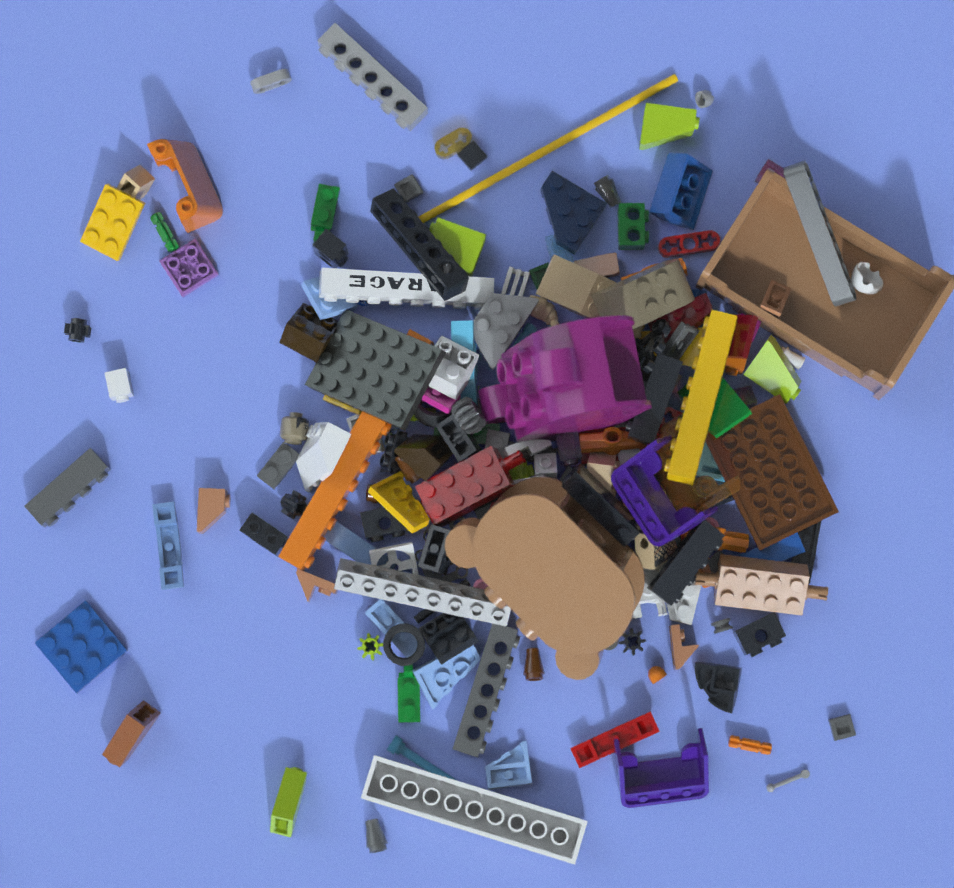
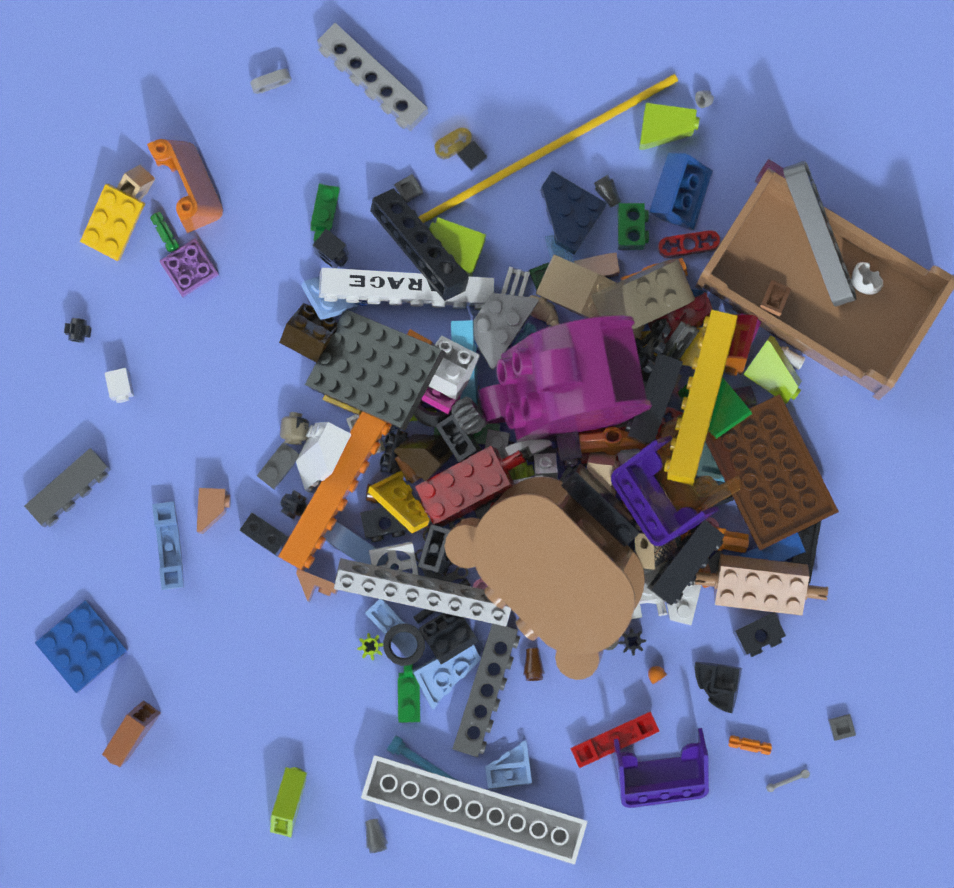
(679, 653): nougat slope -> none
(722, 625): dark grey bush -> none

